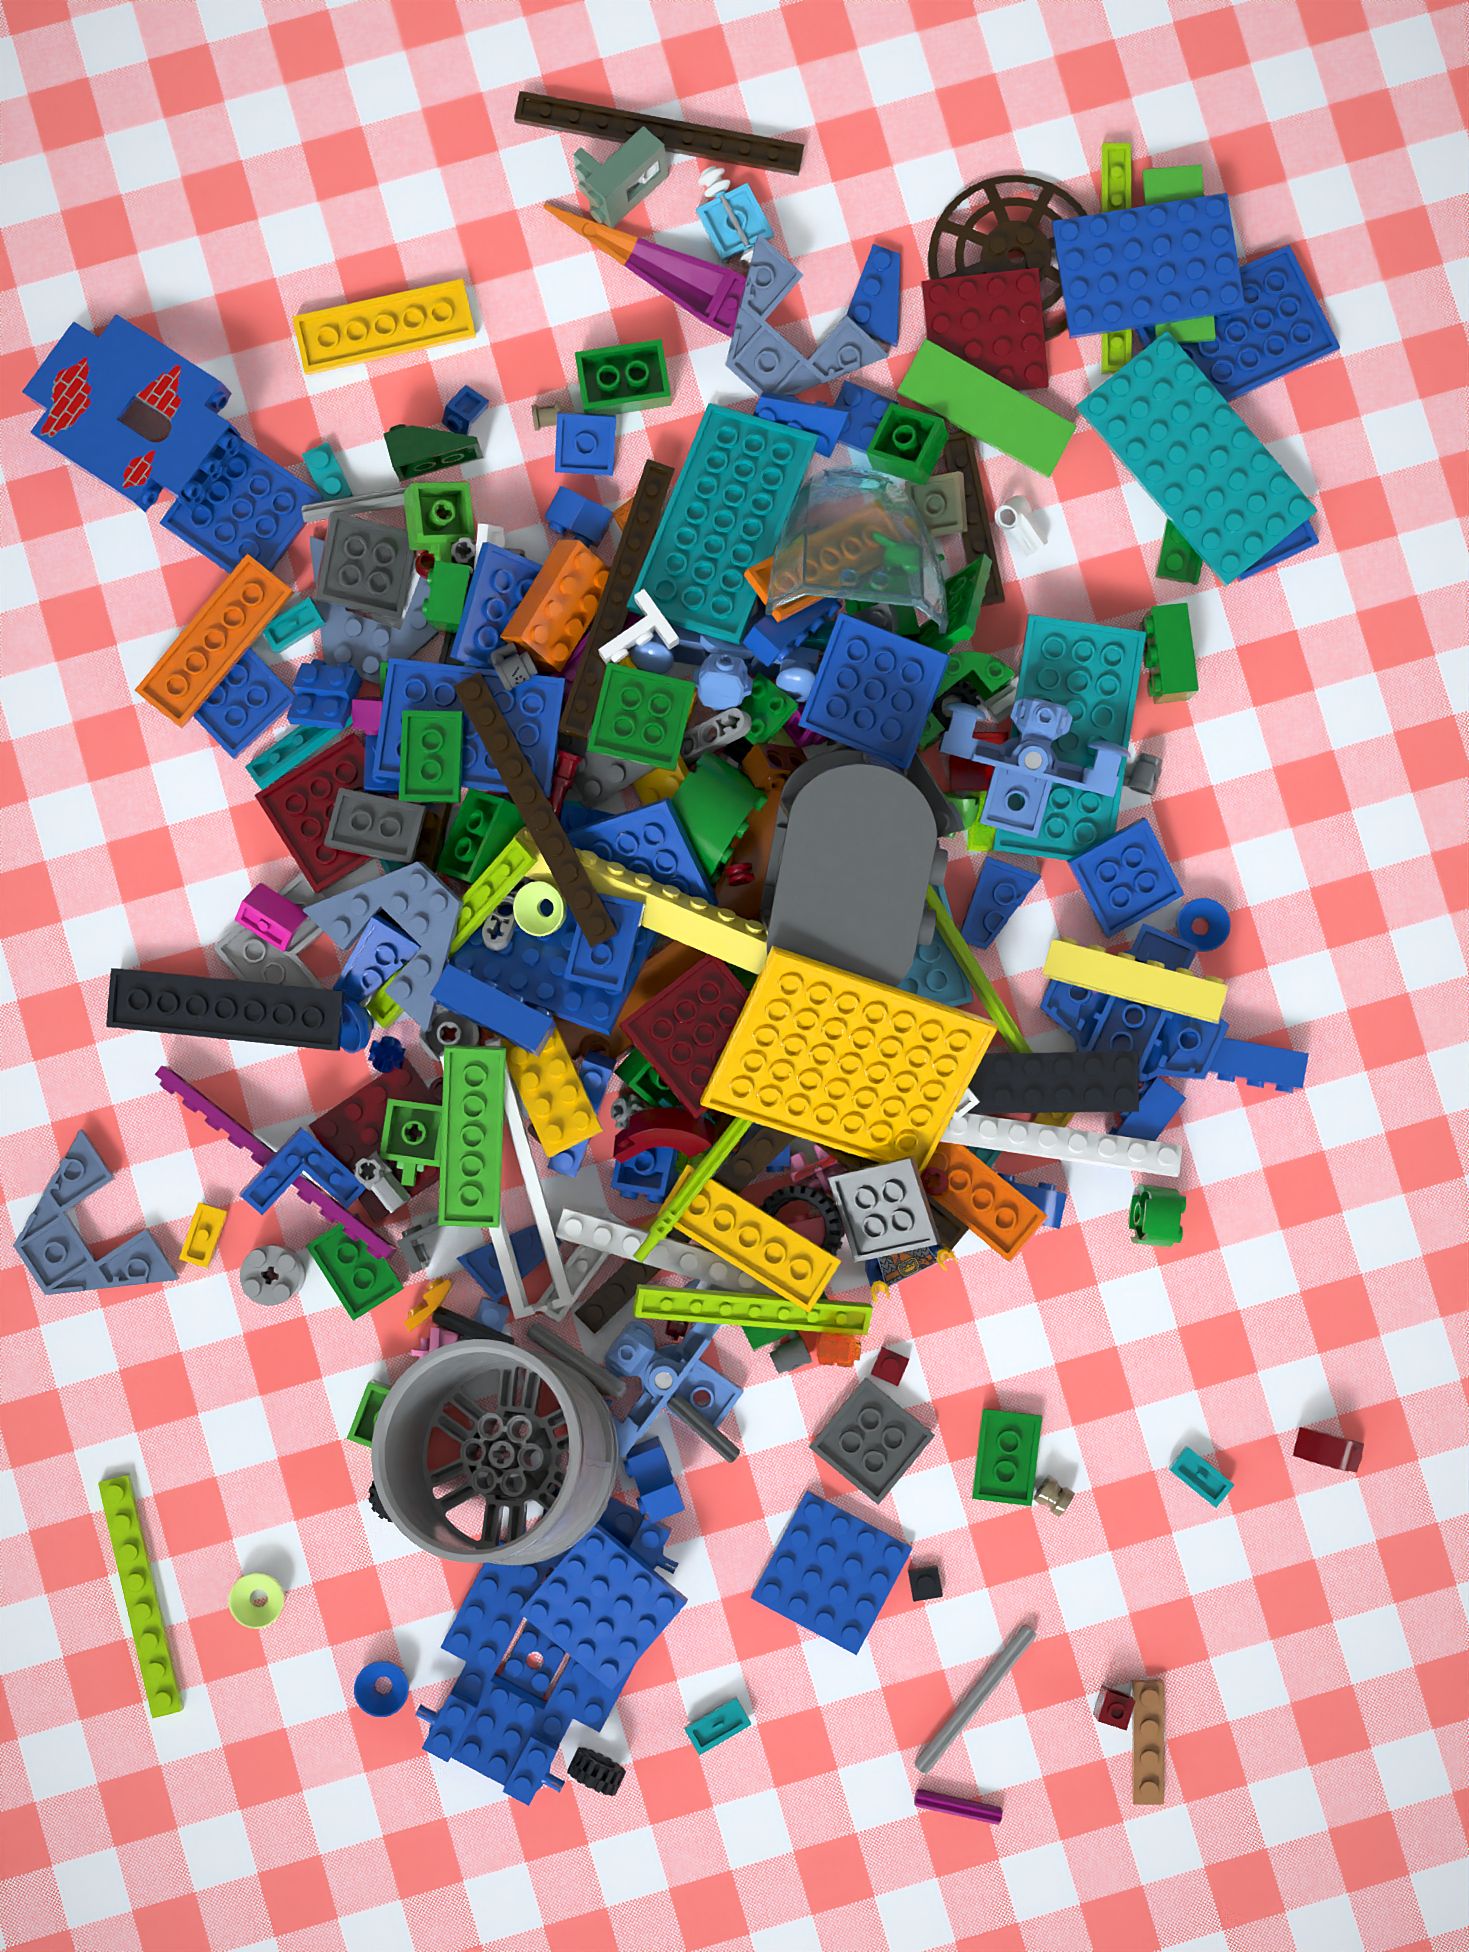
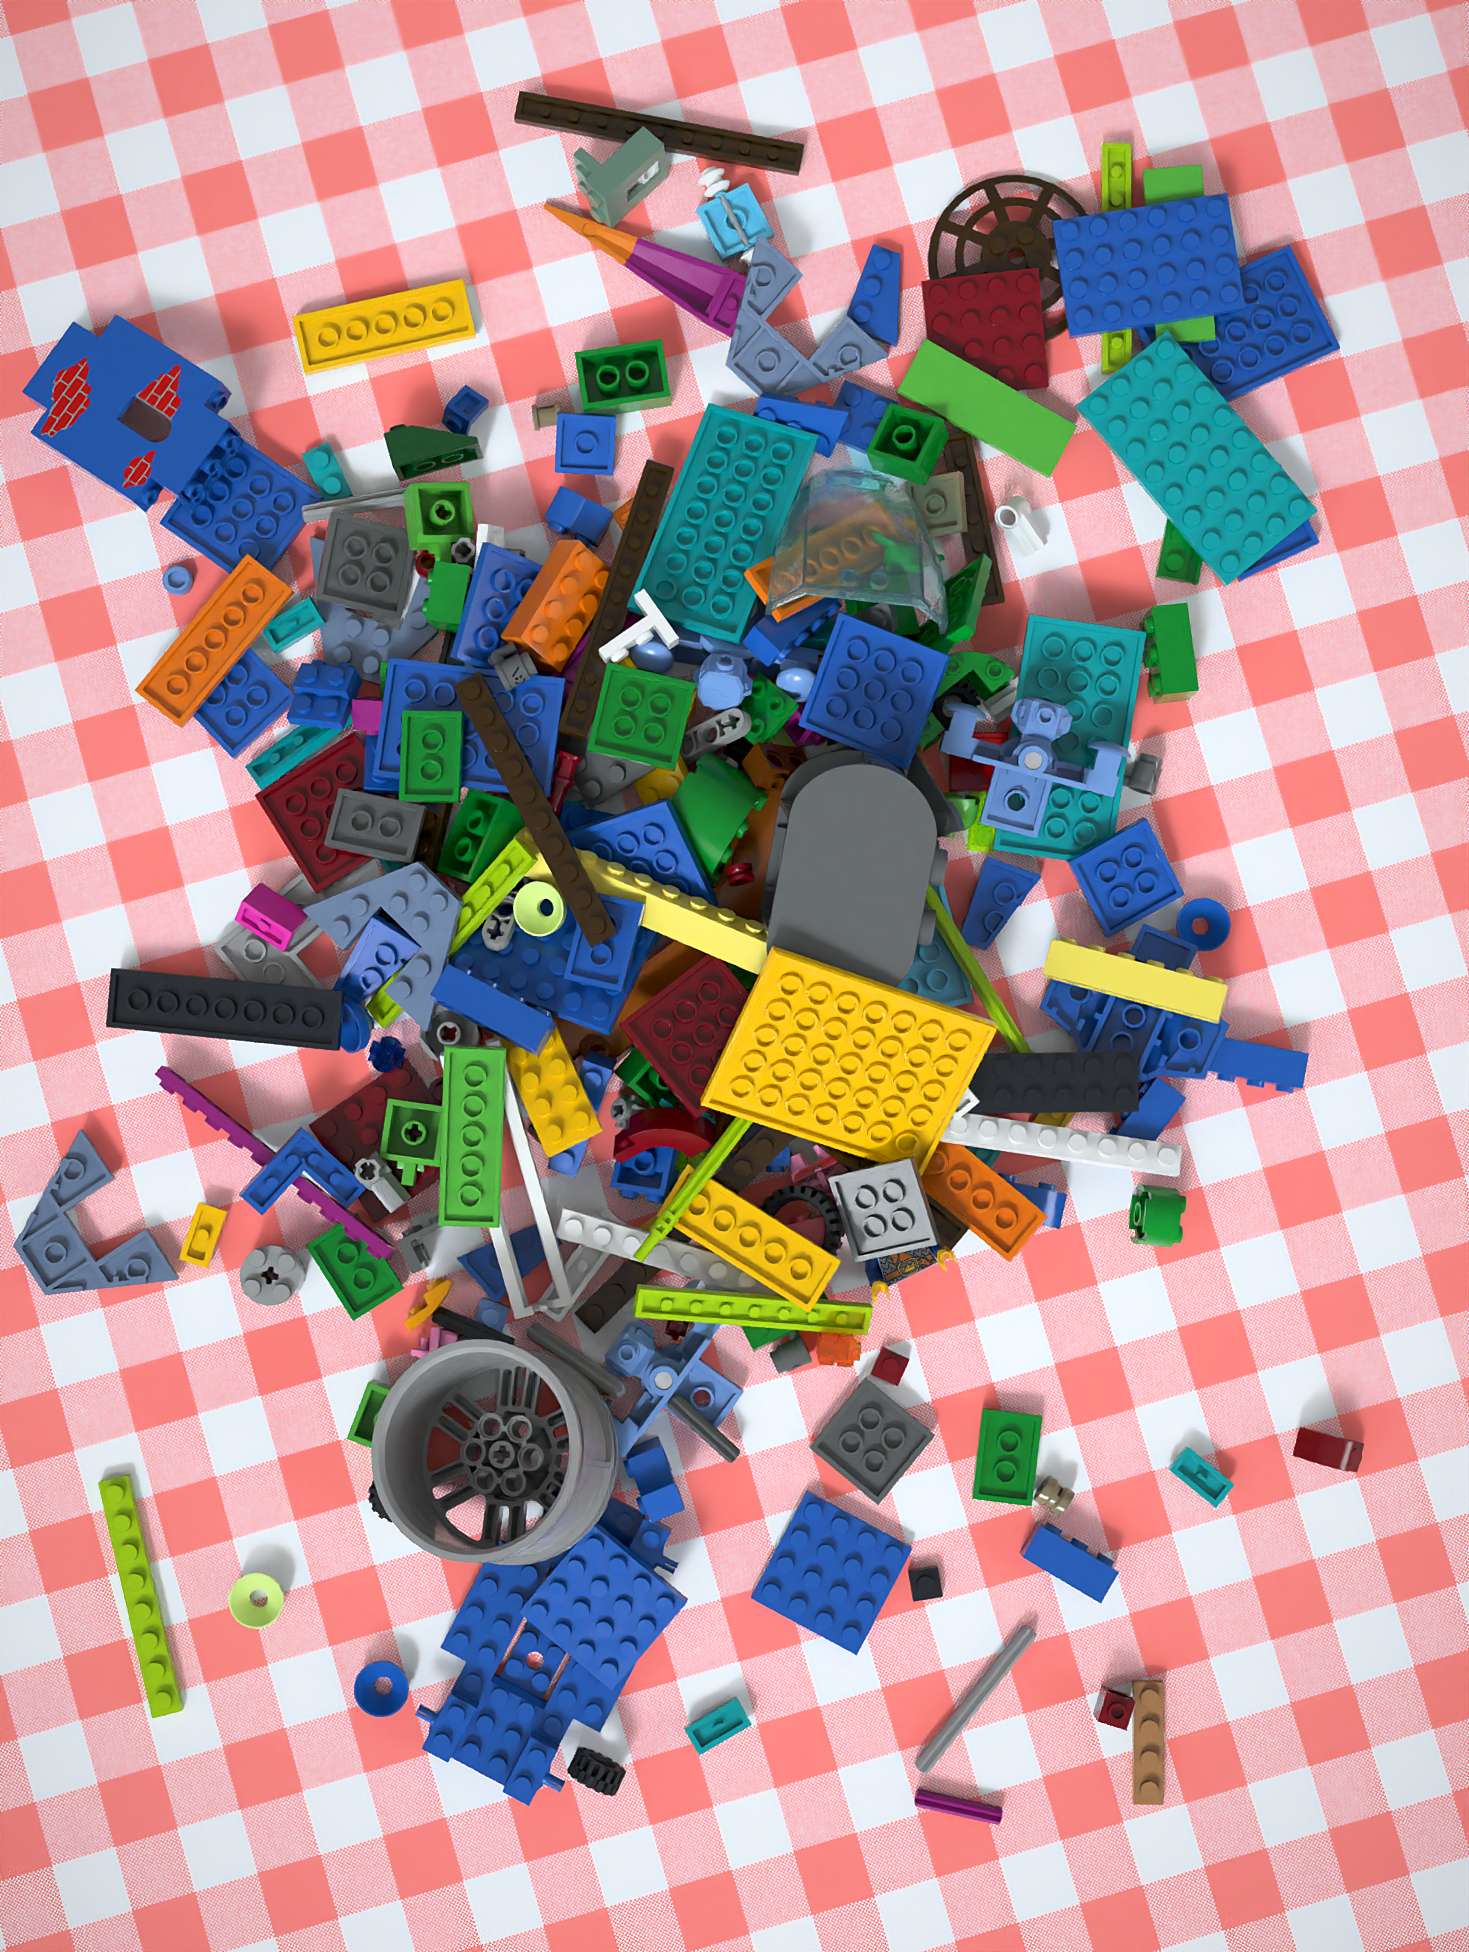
(177, 580): none -> medium blue tile
(935, 1172): dark red bush -> none
(1069, 1561): none -> blue brick

